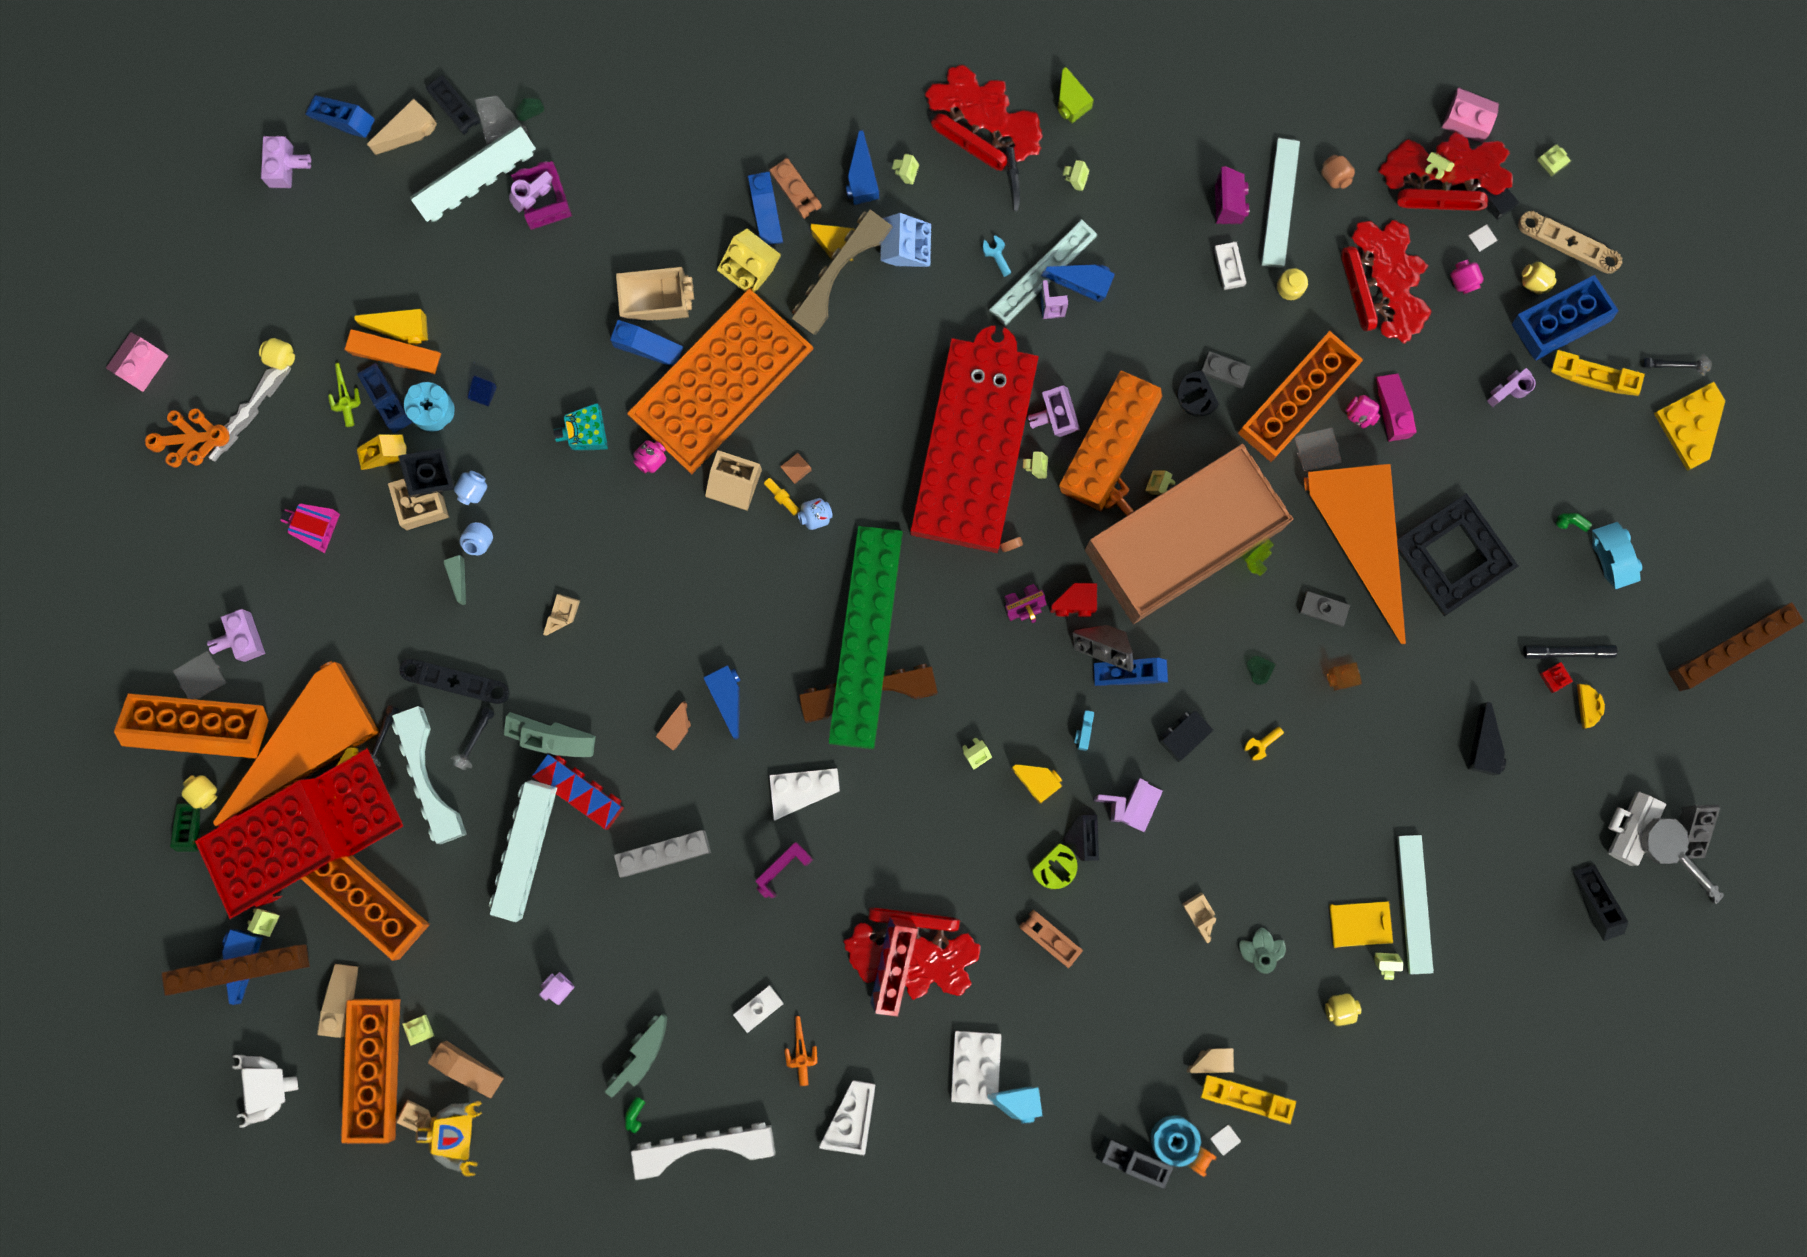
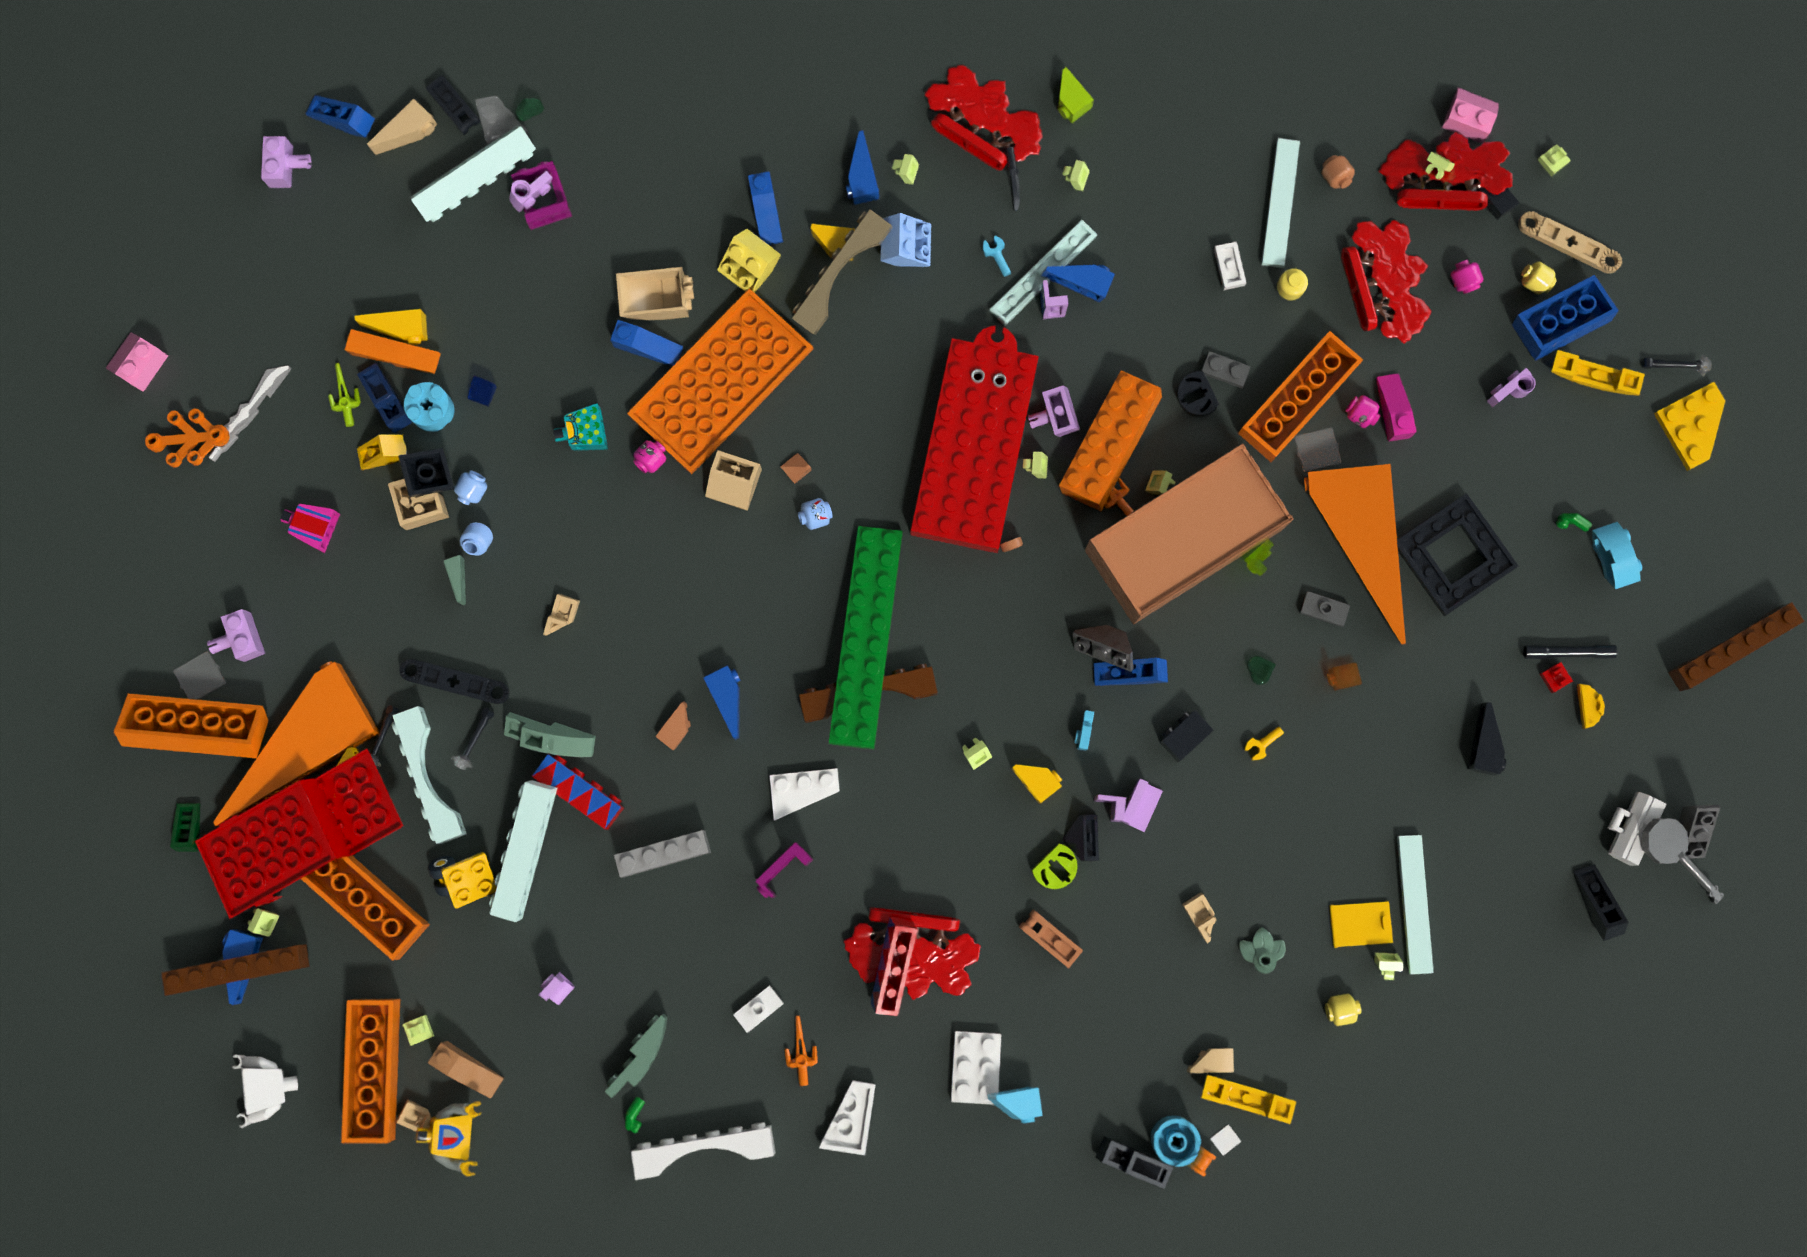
(199, 791): light yellow head -> none
(276, 354): light yellow head -> none
(334, 1008): tan slope -> none
(462, 880): none -> yellow plate
(781, 496): yellow bar -> none
(795, 188): nougat plate -> none
(1027, 606): magenta hips -> none
(1079, 599): red slope -> none
(1230, 197): magenta slope -> none
(1483, 238): white sticker -> none

